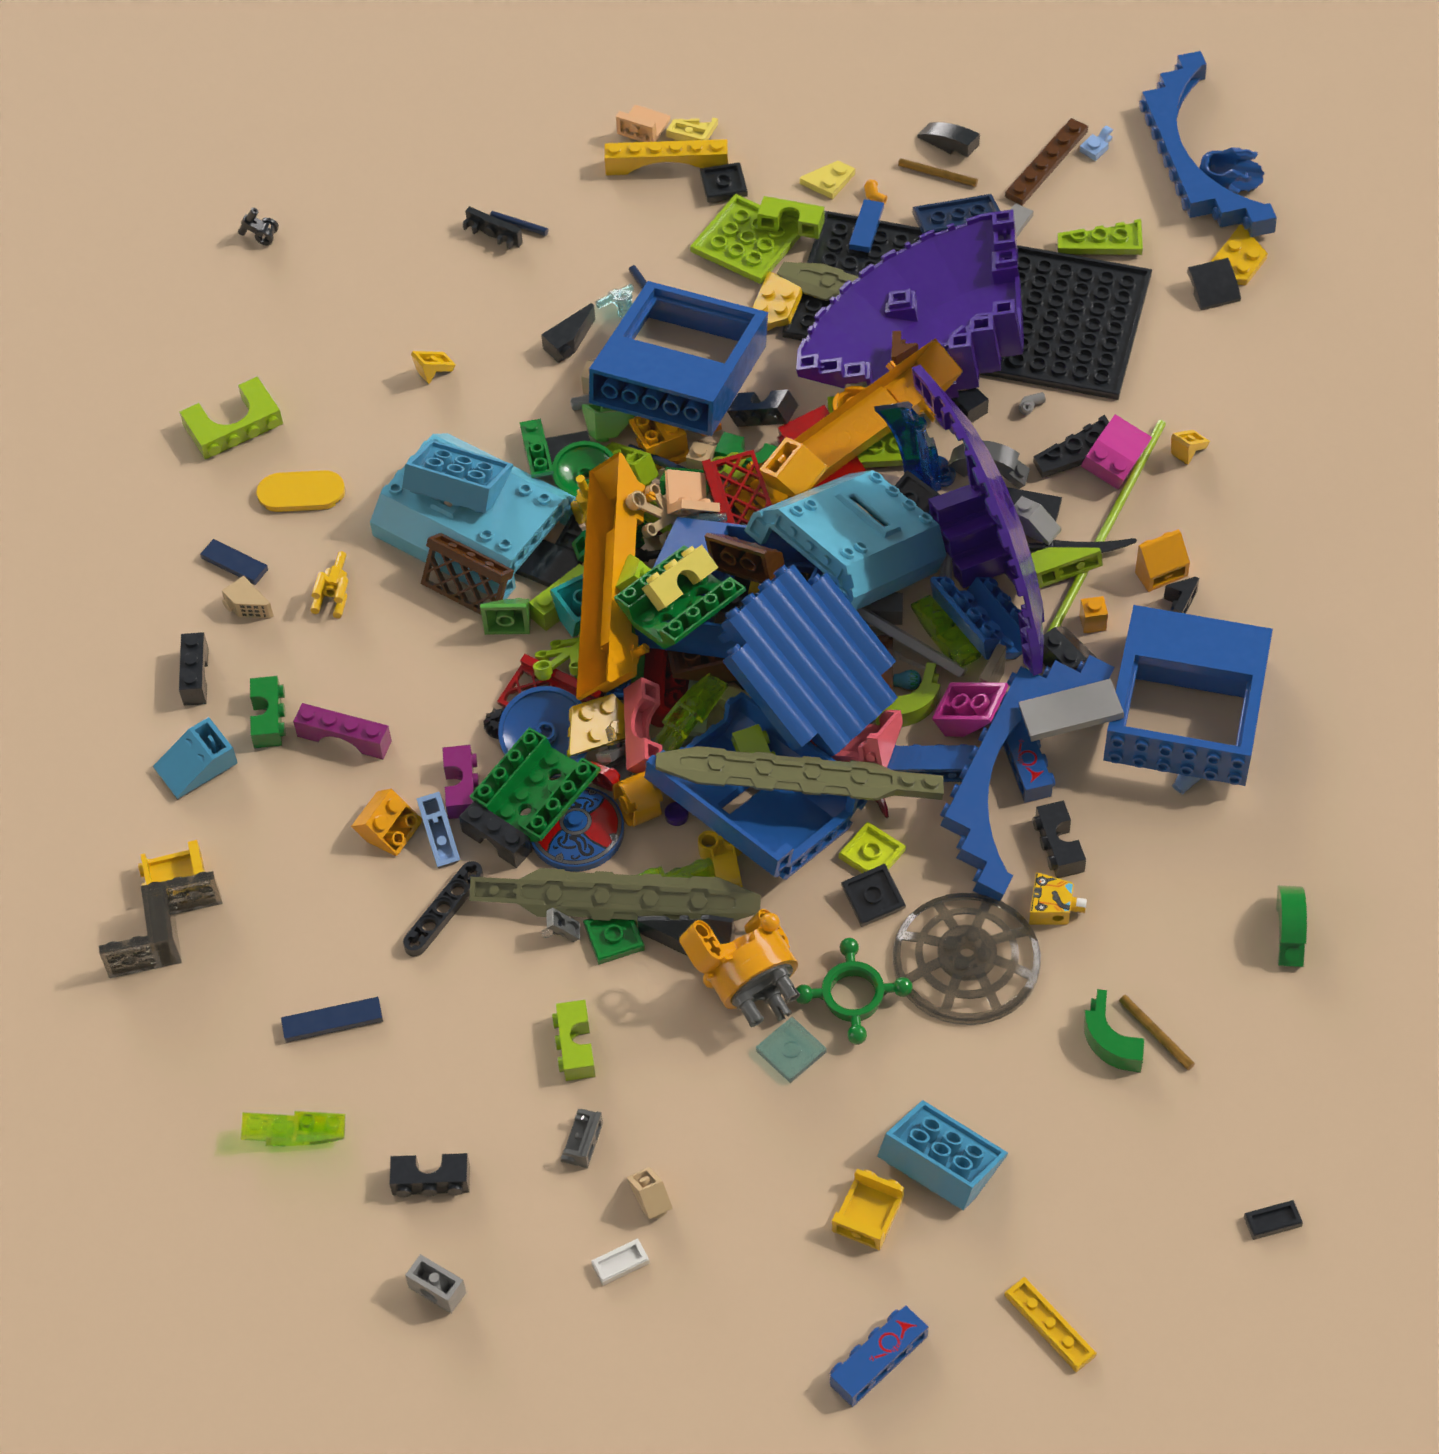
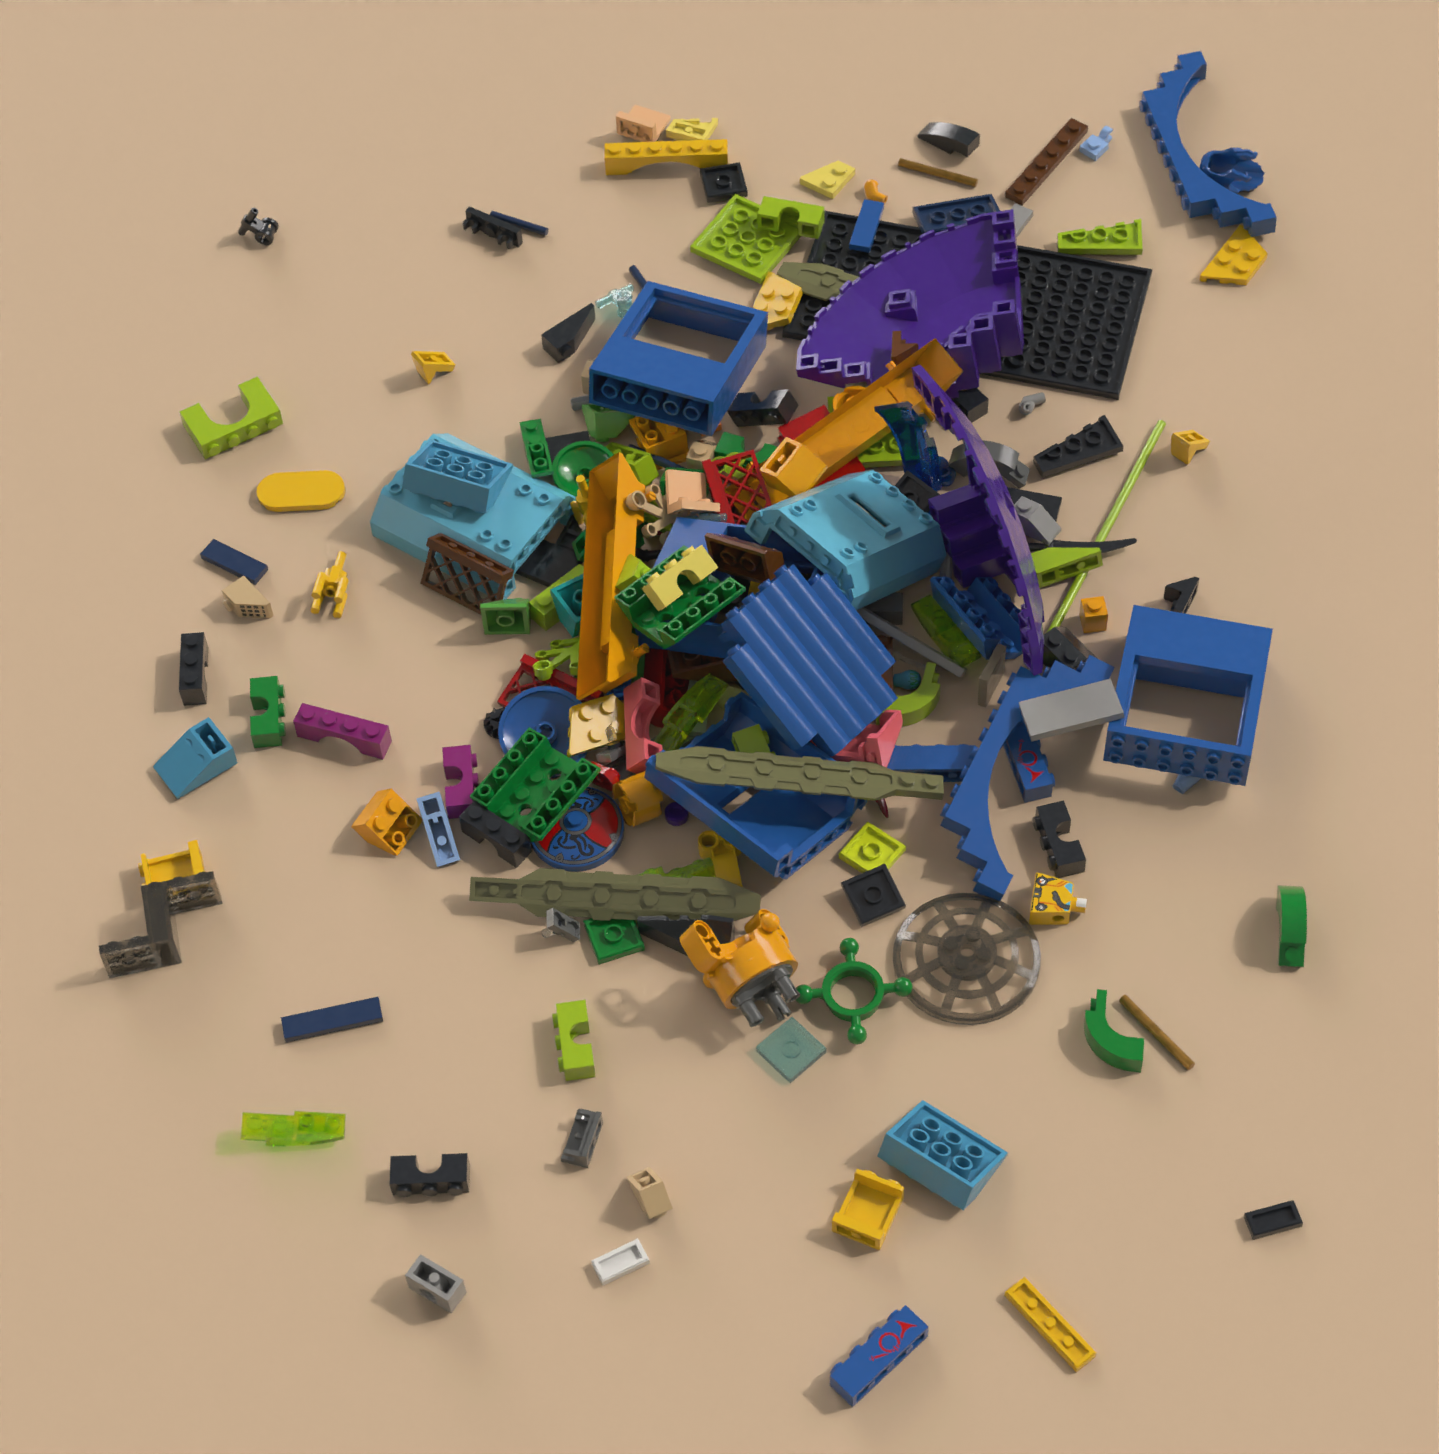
(438, 918): black beam -> none
(968, 707): dark pink slope -> none
(1116, 451): dark pink slope -> none
(1162, 560): light orange slope -> none
(1214, 284): black slope -> none

